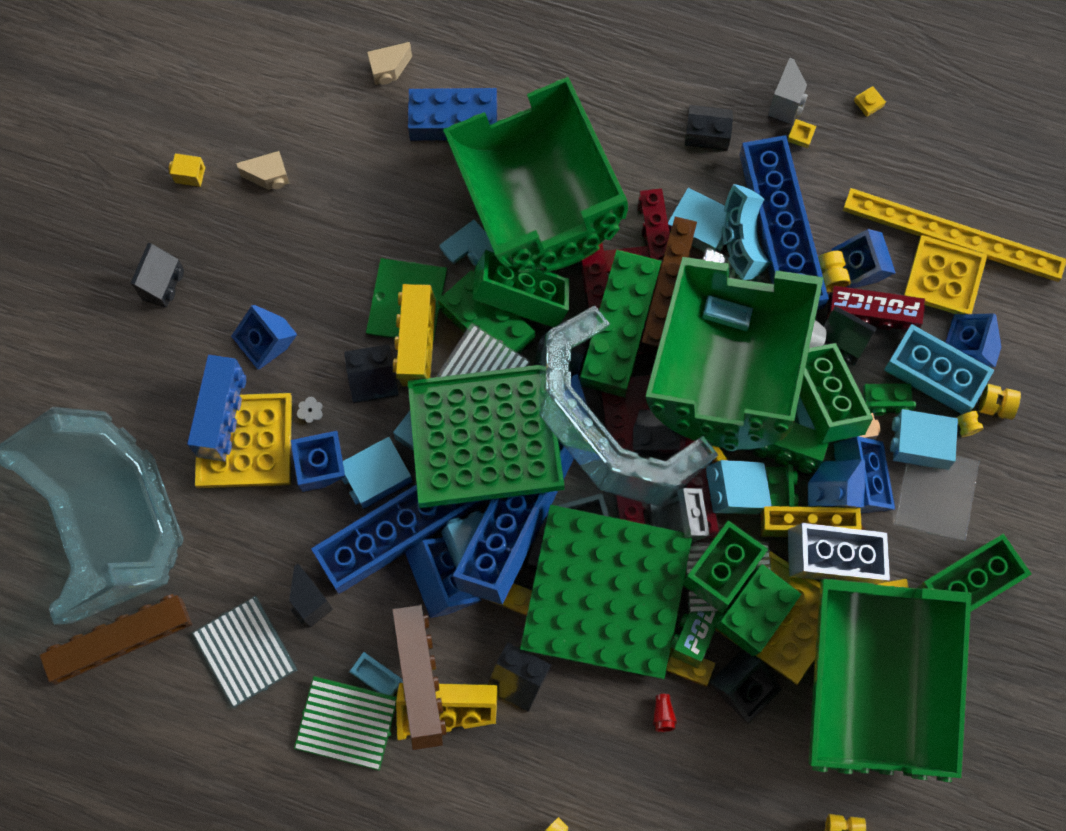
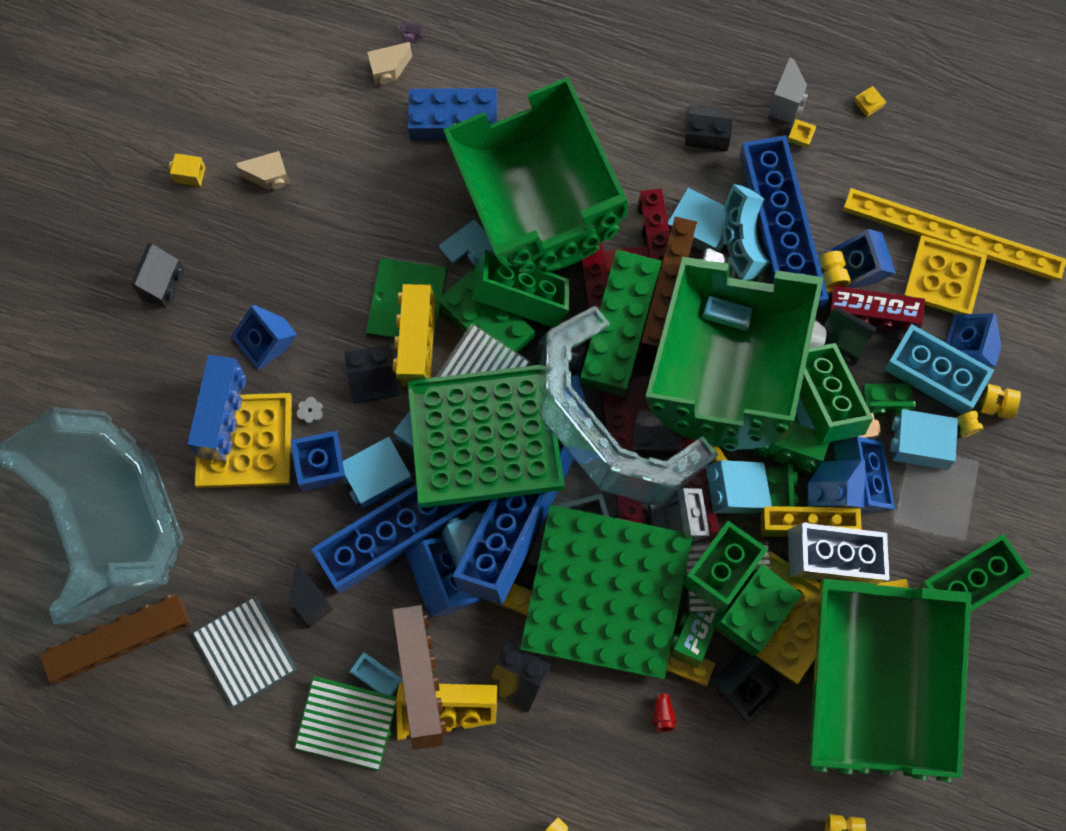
(411, 31): none -> clear purple tile

